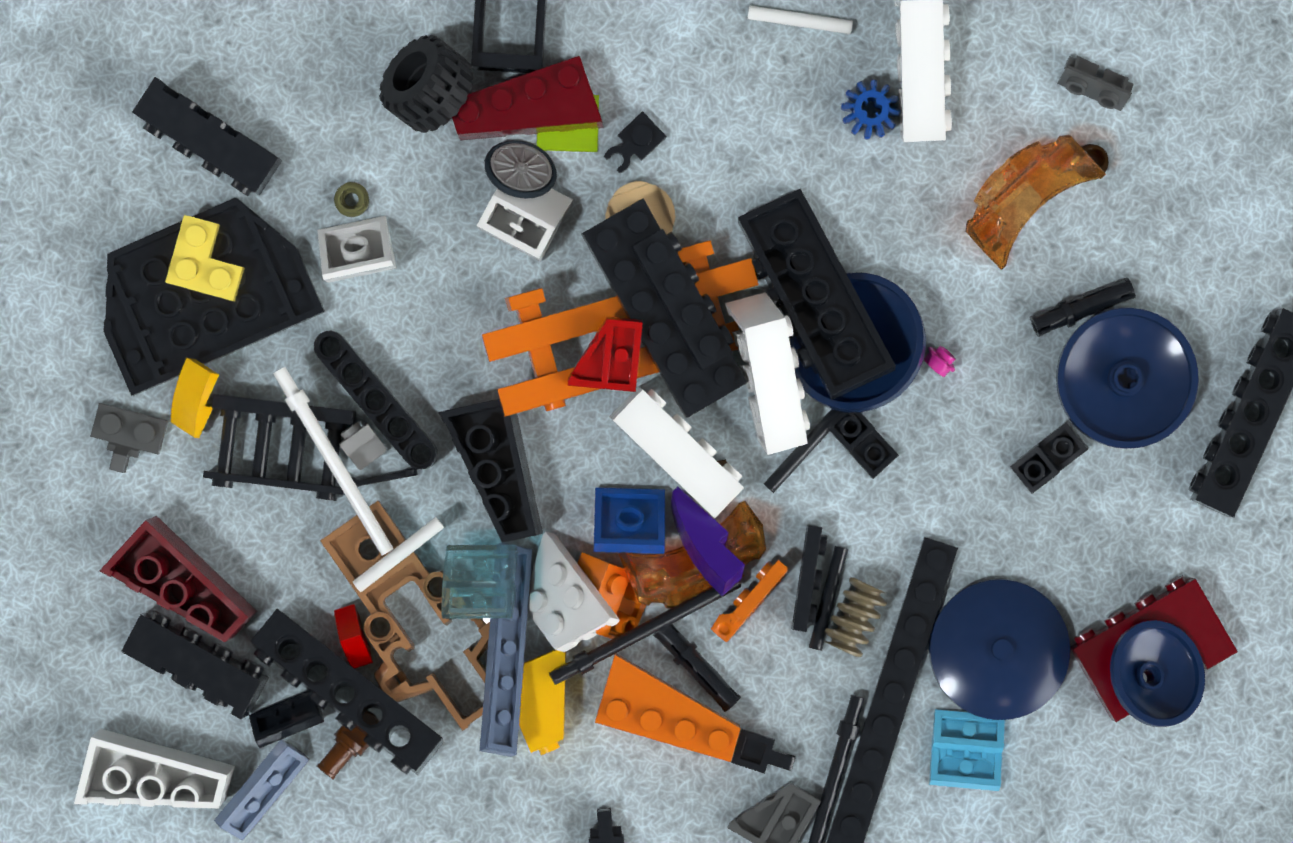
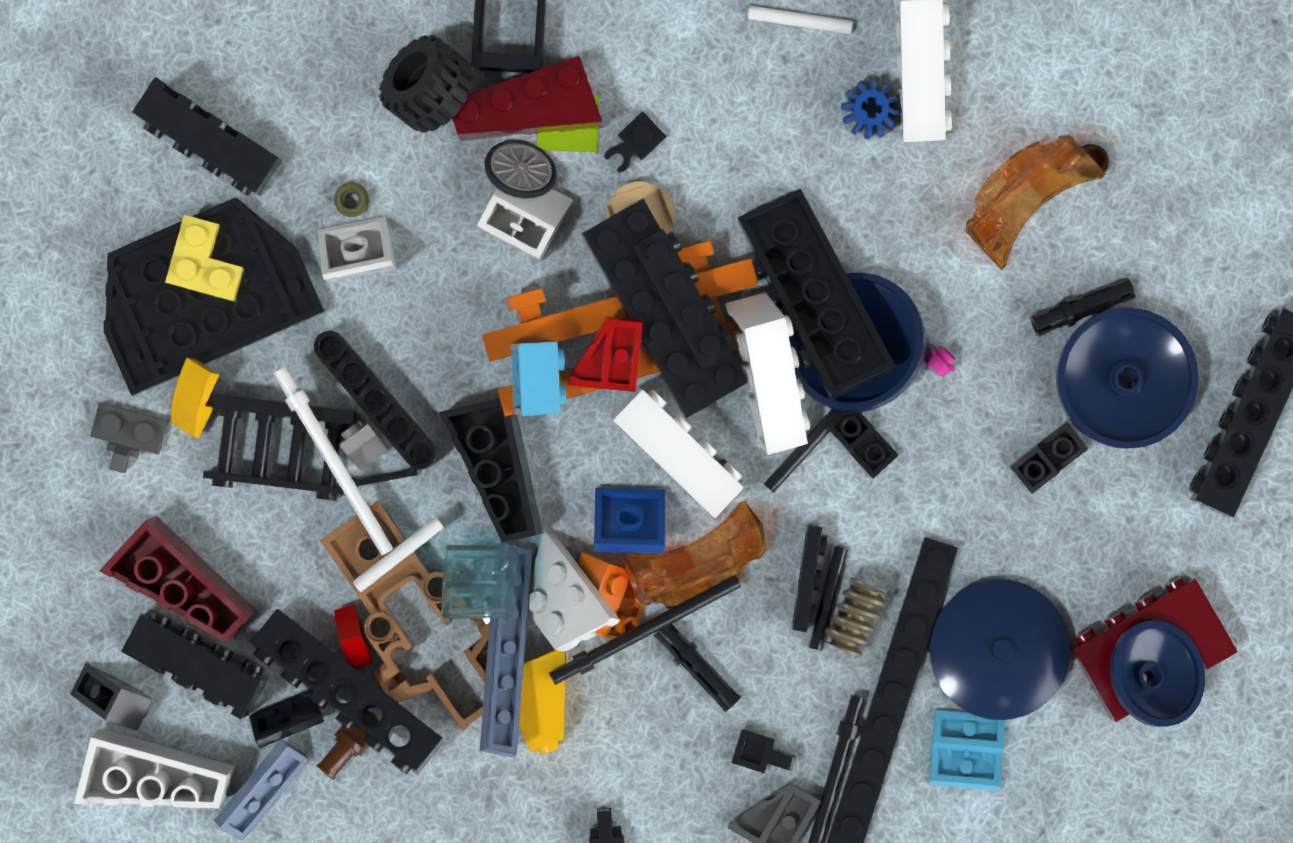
(111, 698): none -> black slope
(537, 378): none -> medium azure slope
(656, 710): orange wedge -> none
(705, 543): dark purple slope -> none
(749, 601): orange hinge -> none
(1080, 79): dark grey hinge -> none

